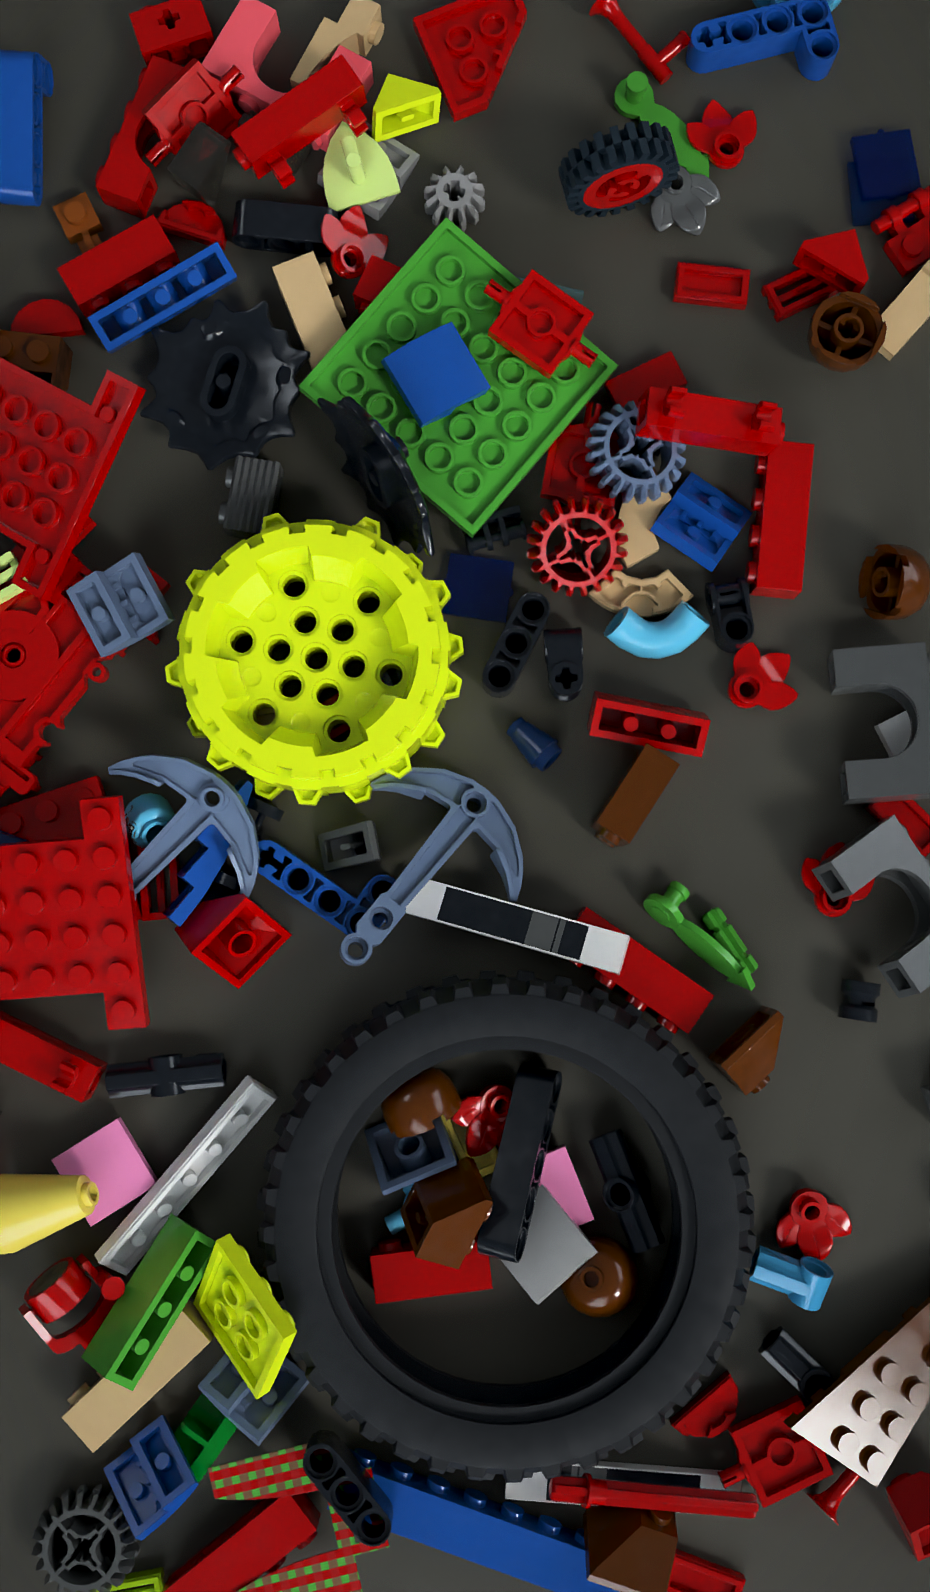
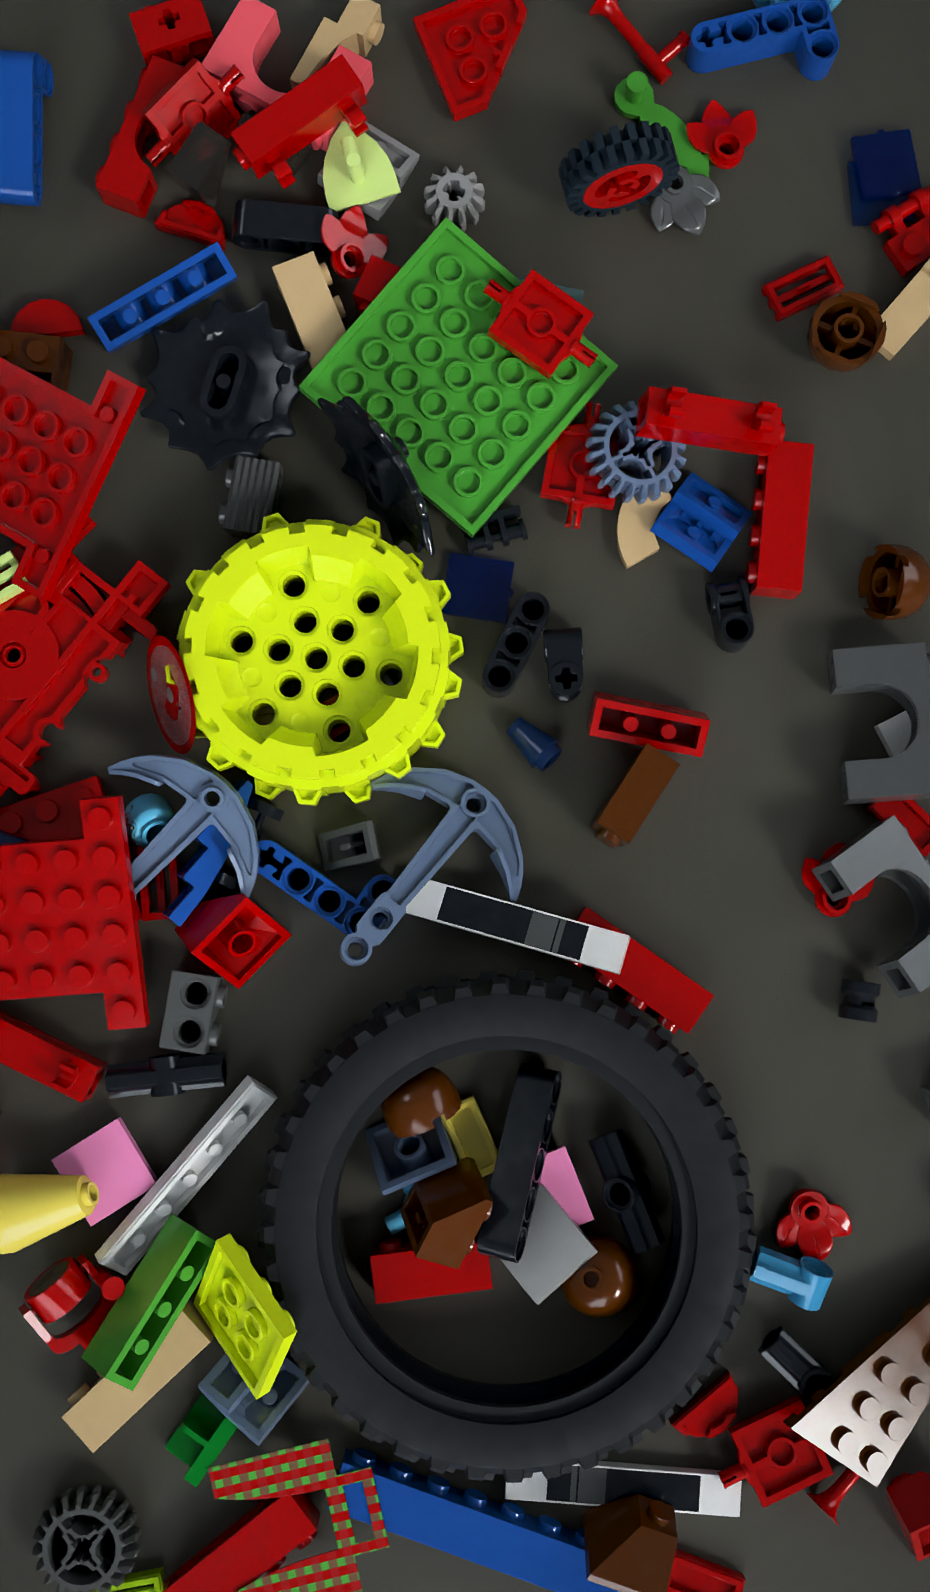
(79, 221): dark orange plate -> none
(118, 265): red brick -> none
(120, 605): sand blue slope -> none
(151, 1478): blue slope -> none
(171, 703): none -> red piece
(182, 1007): none -> dark grey brick
(349, 1506): black beam -> none
(404, 107): neon yellow slope -> none
(435, 374): blue slope -> none
(482, 1121): red plate -> none
(592, 537): red gear -> none
(644, 596): tan tile -> none
(651, 1496): red axle -> none
(656, 638): medium azure cylinder -> none
(658, 372): red tile -> none
(666, 912): bright green brick -> none
(711, 285): red tile -> none
(728, 938): bright green axle -> none
(751, 1051): reddish brown slope -> none
(764, 676): red plate -> none
(834, 260): red slope -> none

